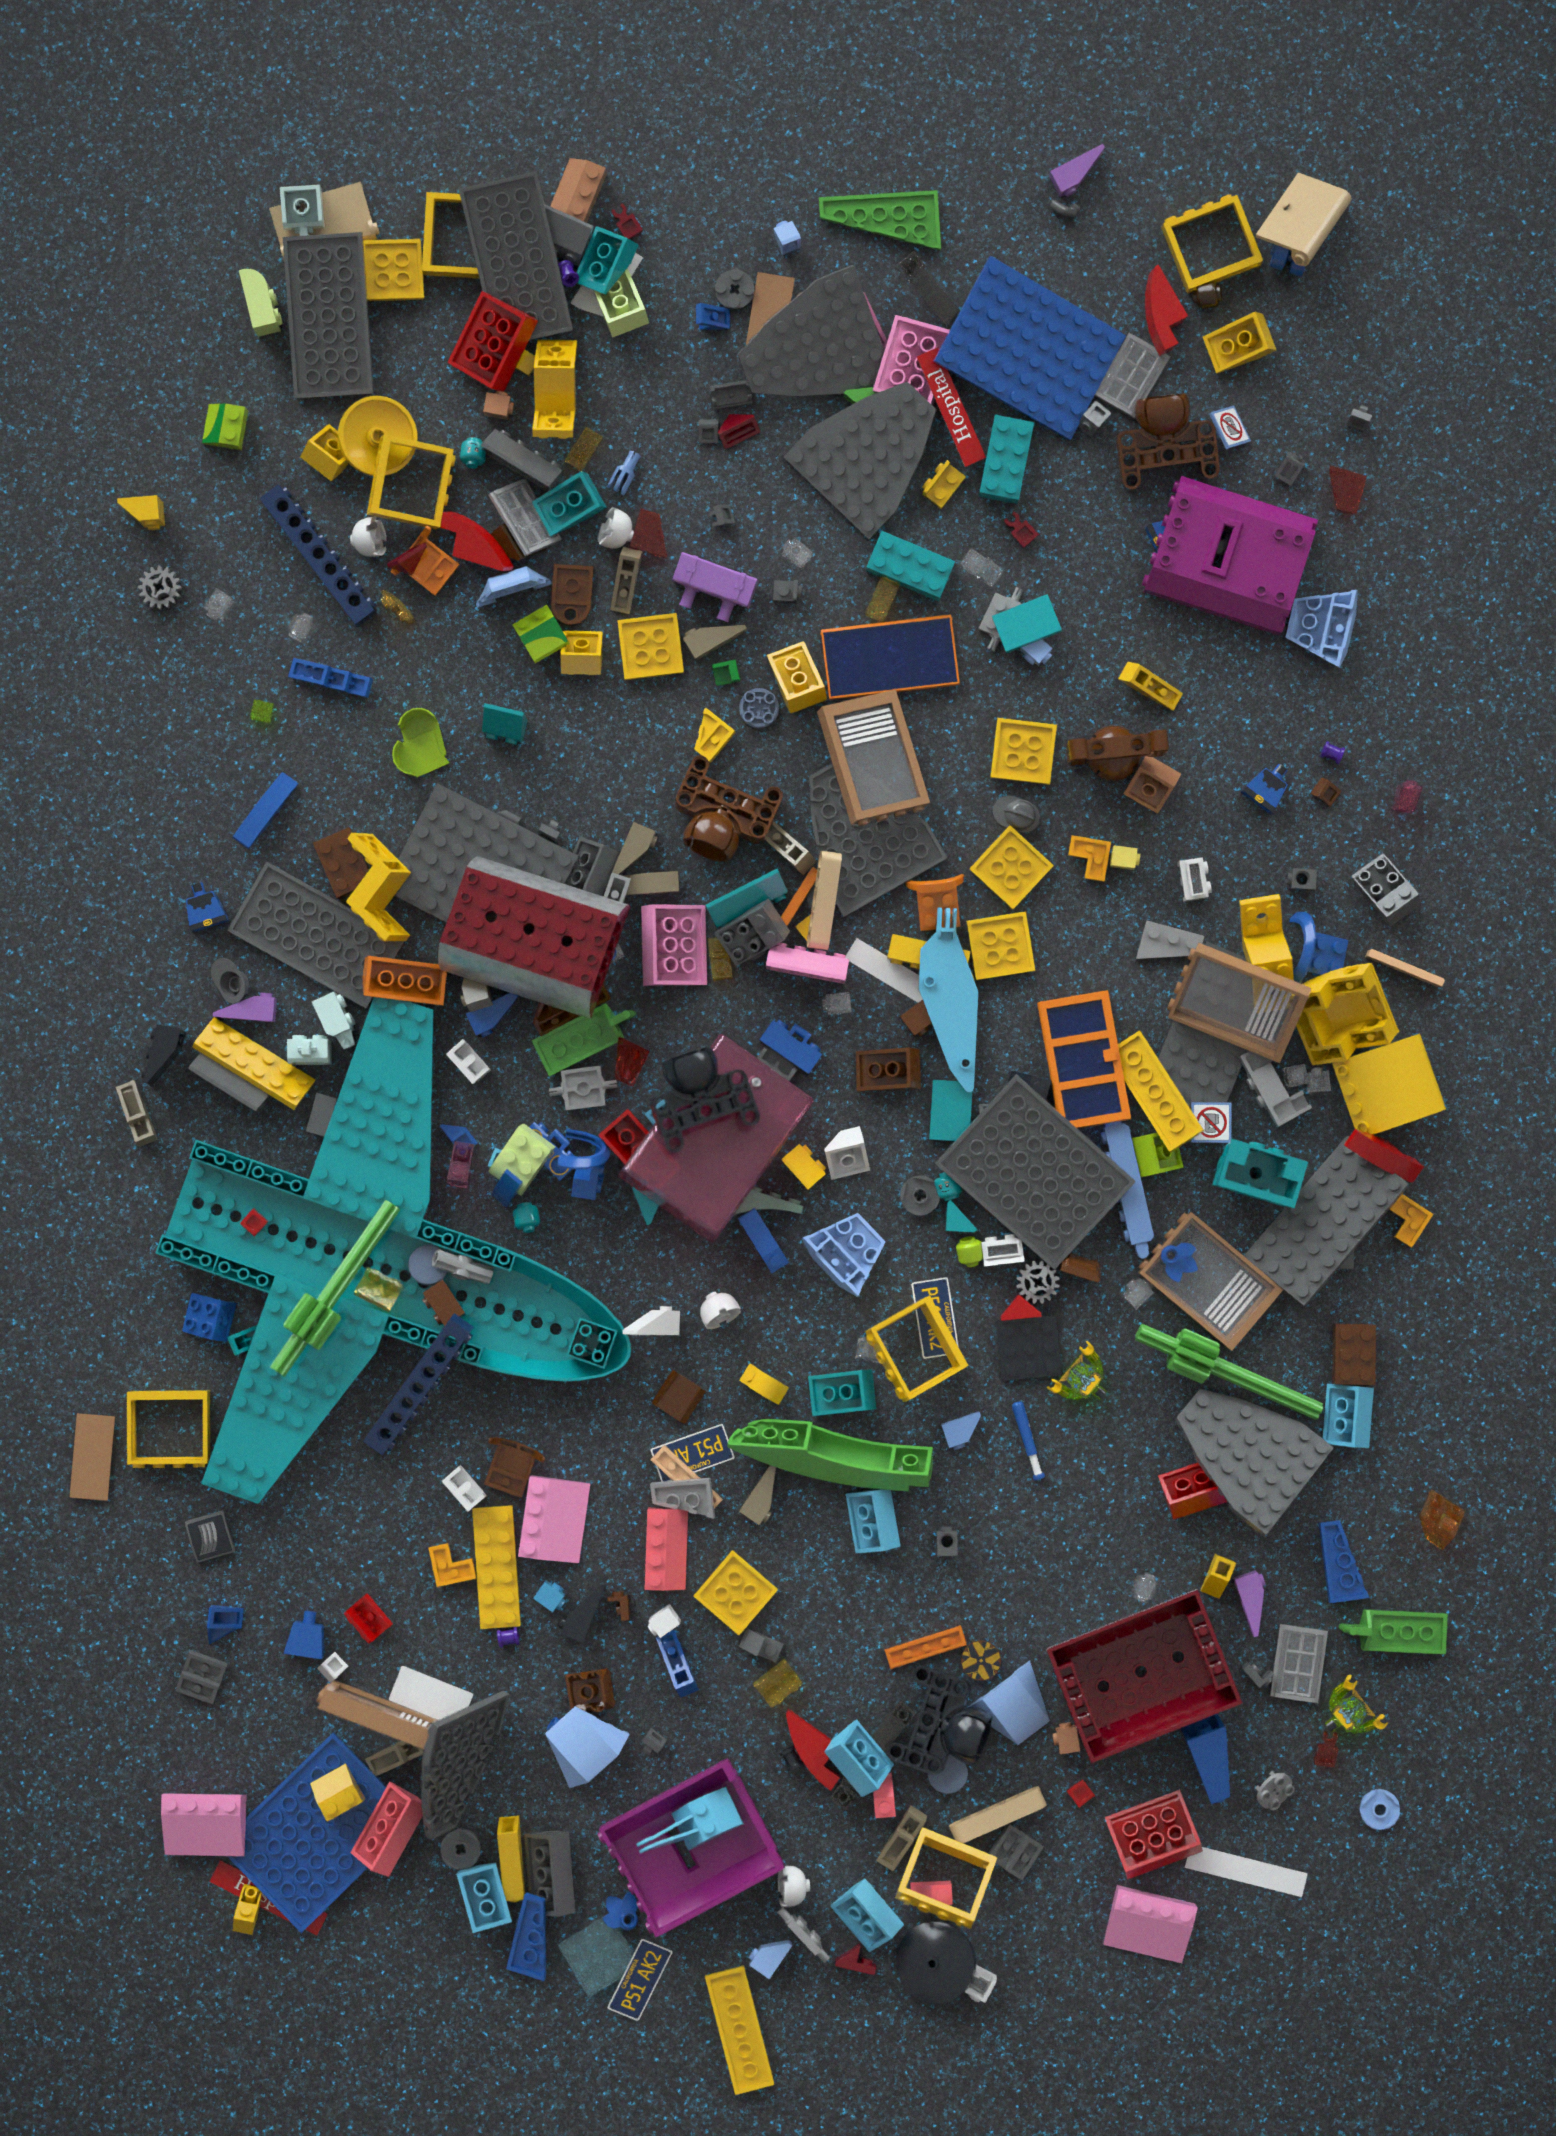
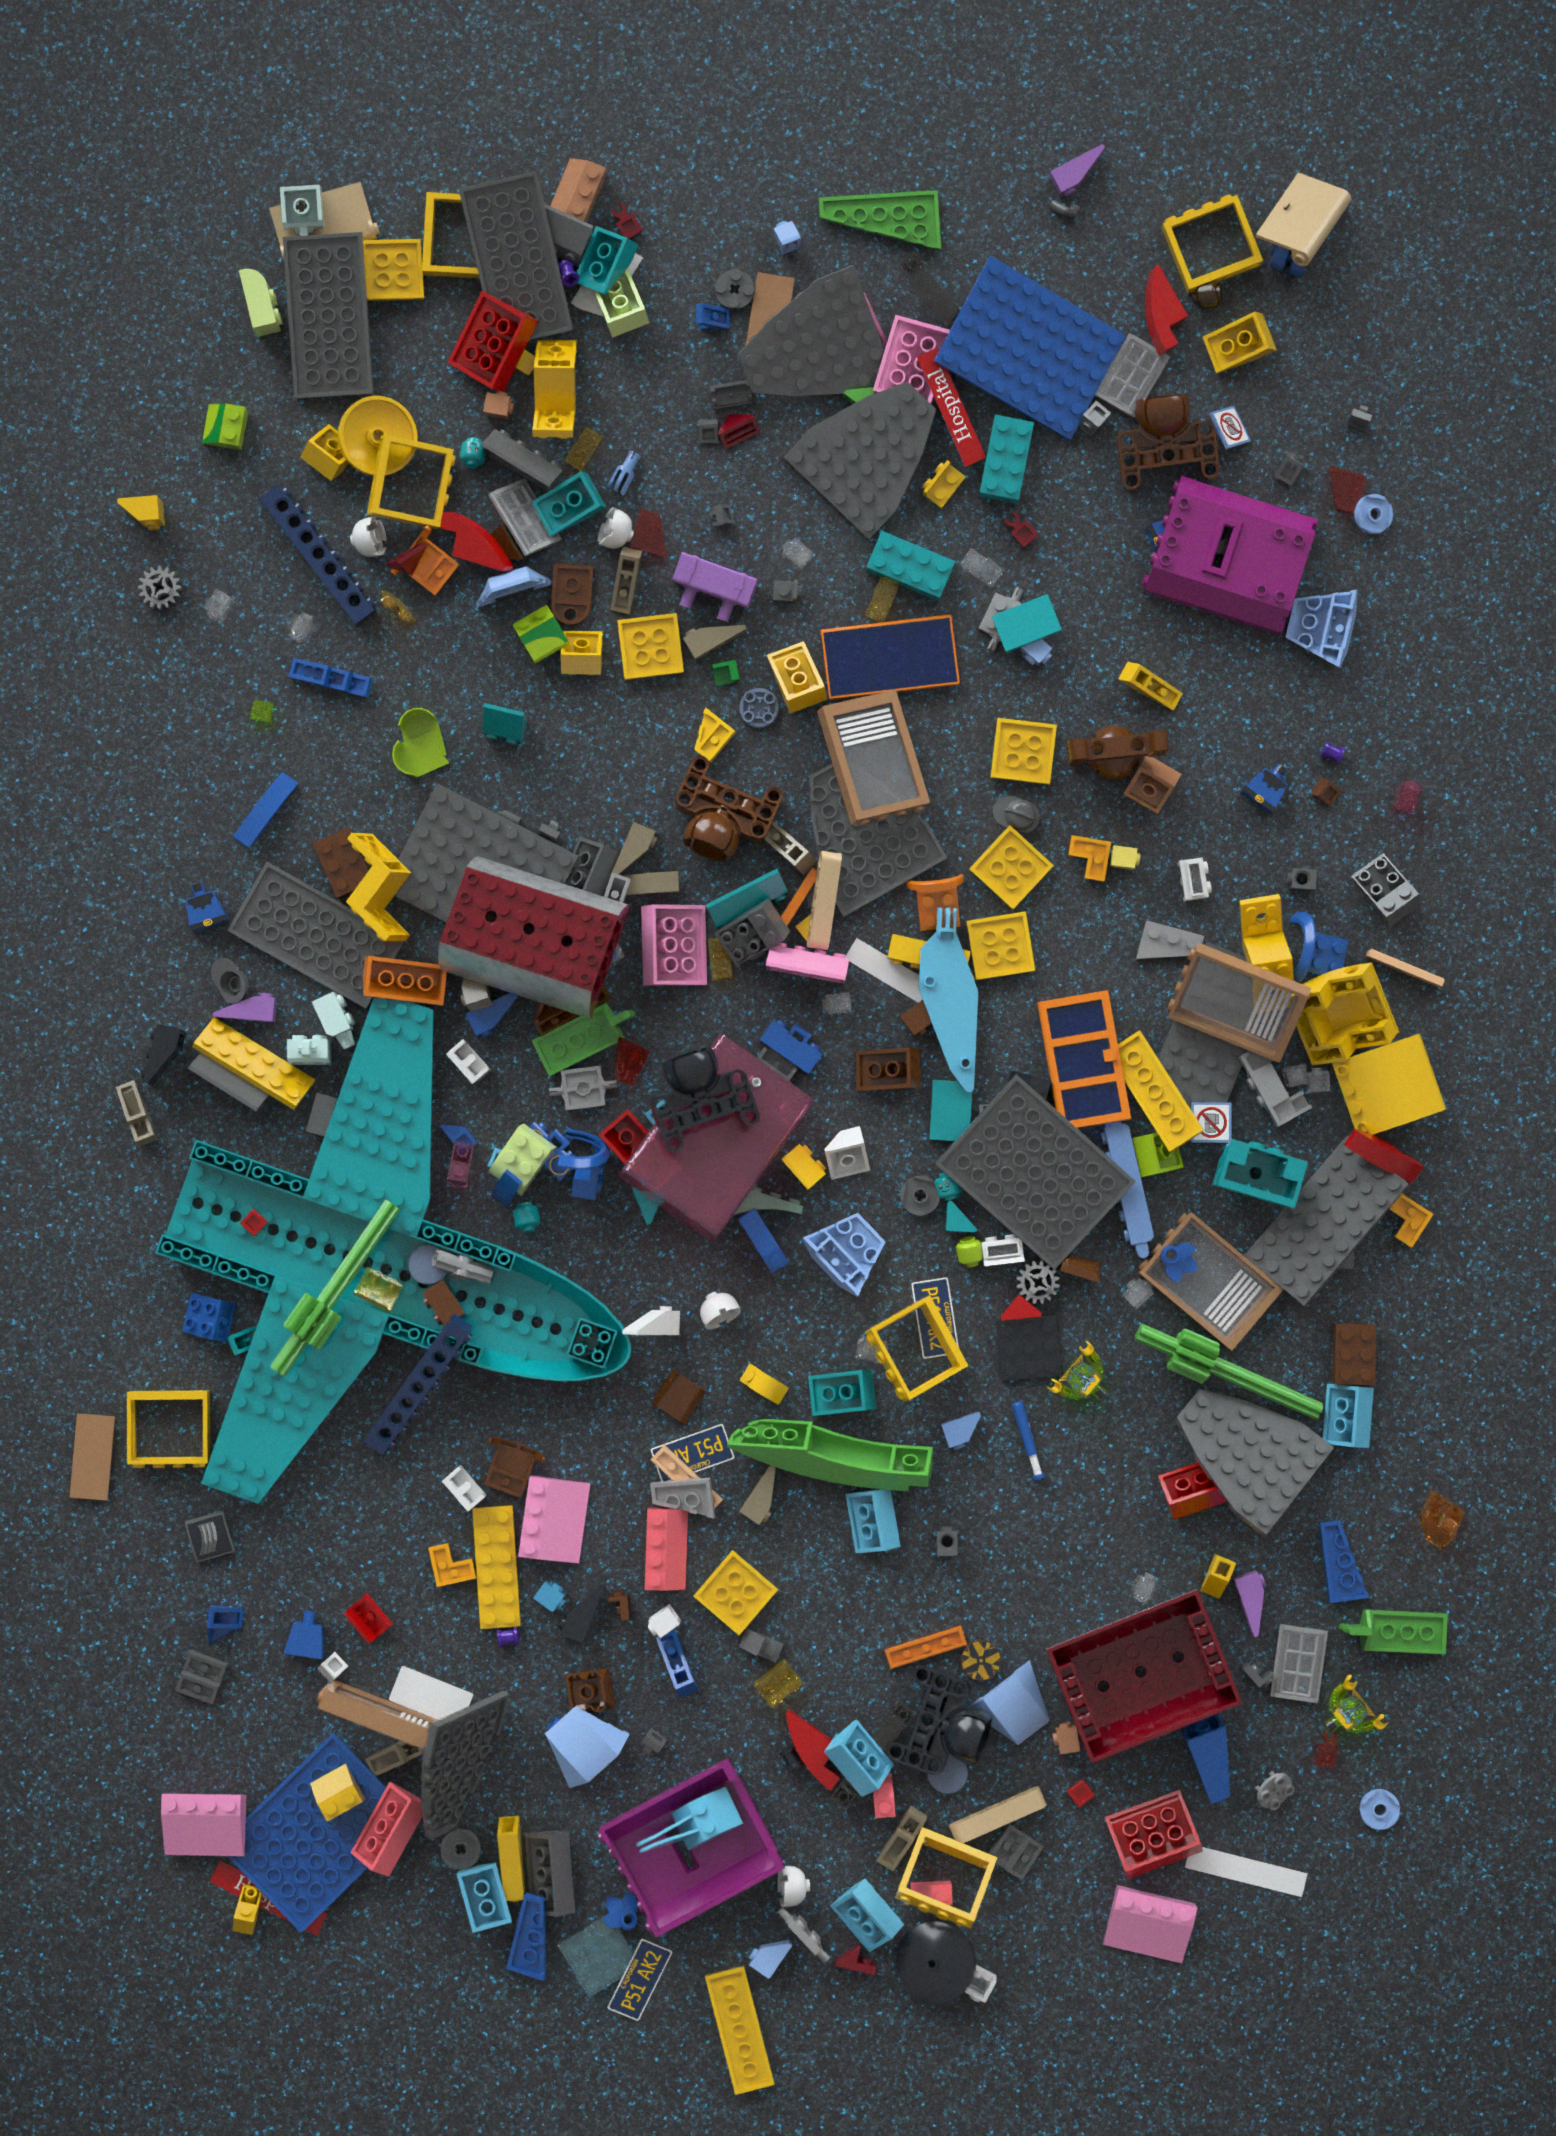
(1363, 516): none -> light blue tile

